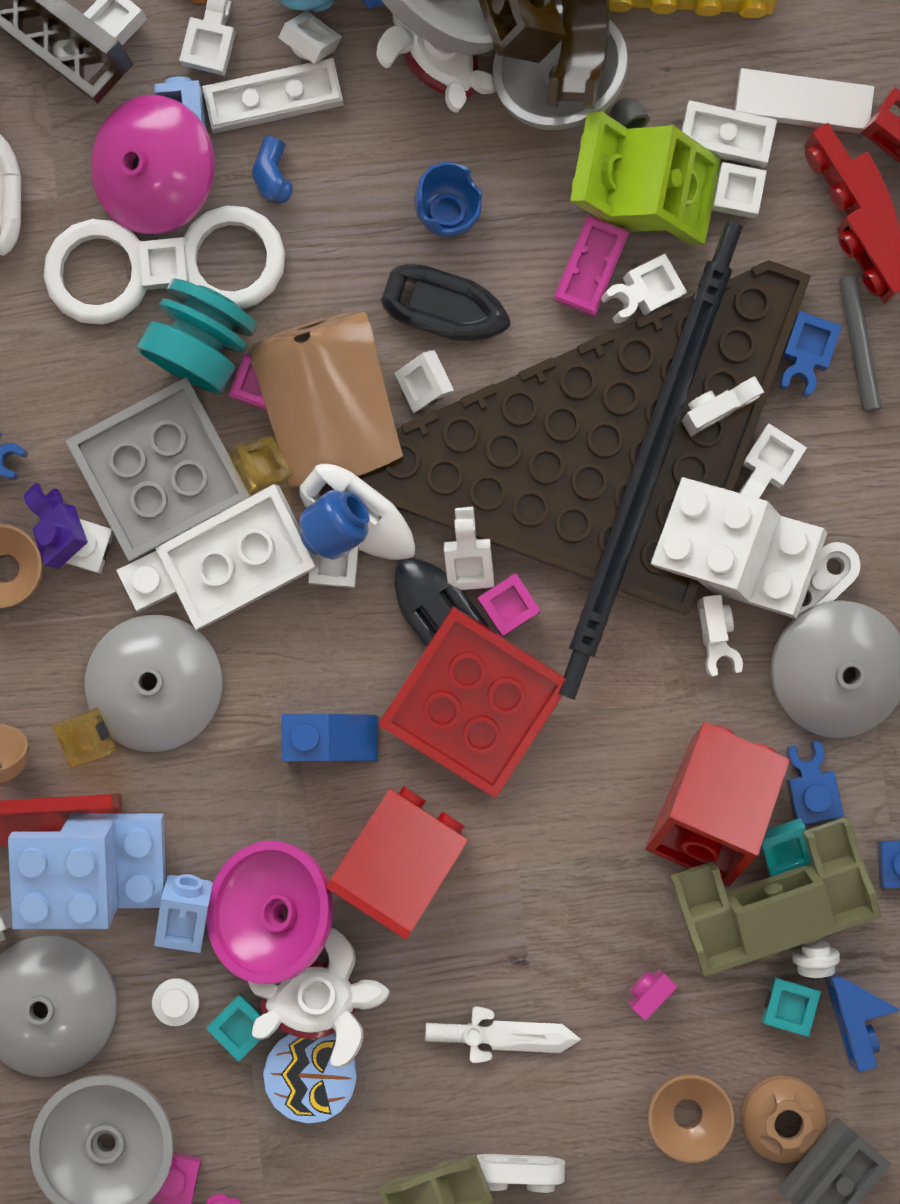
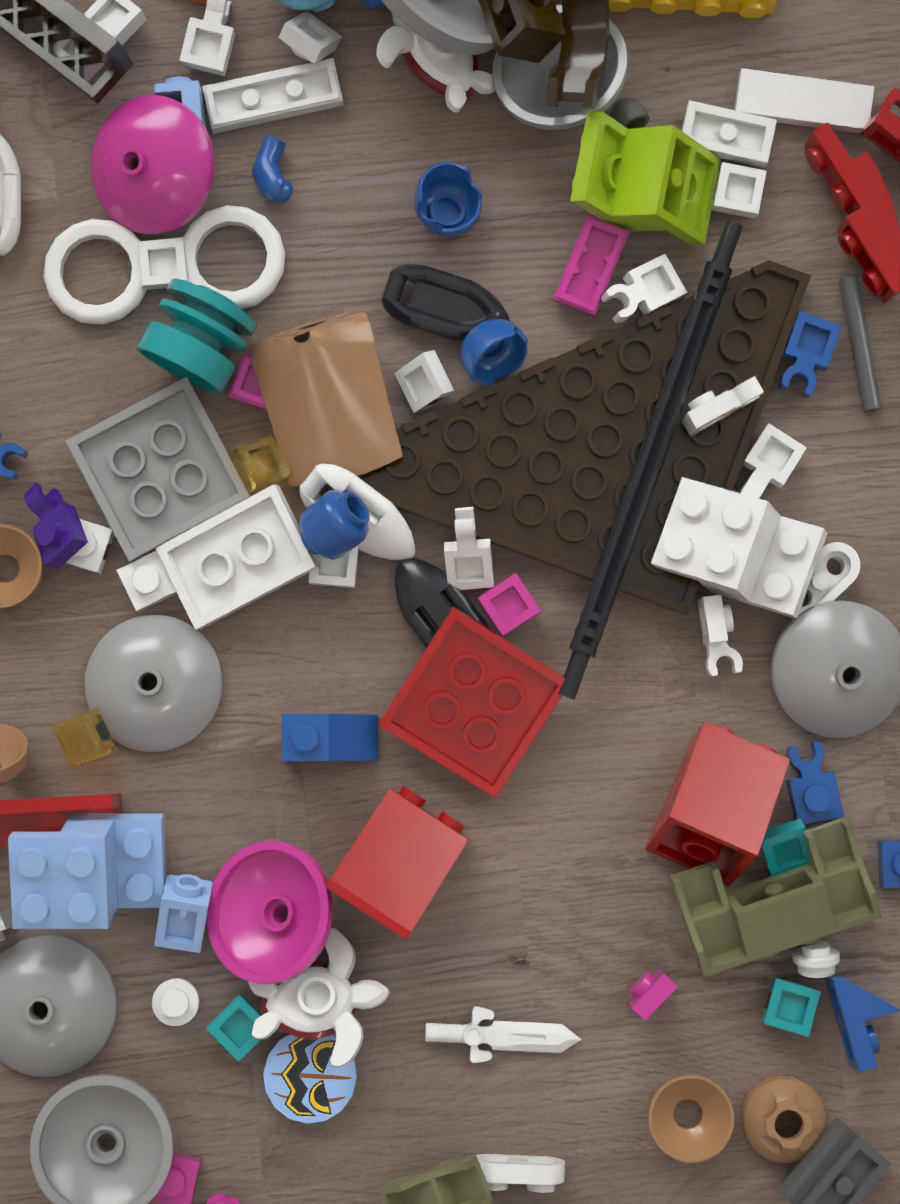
(493, 350): none -> blue hair

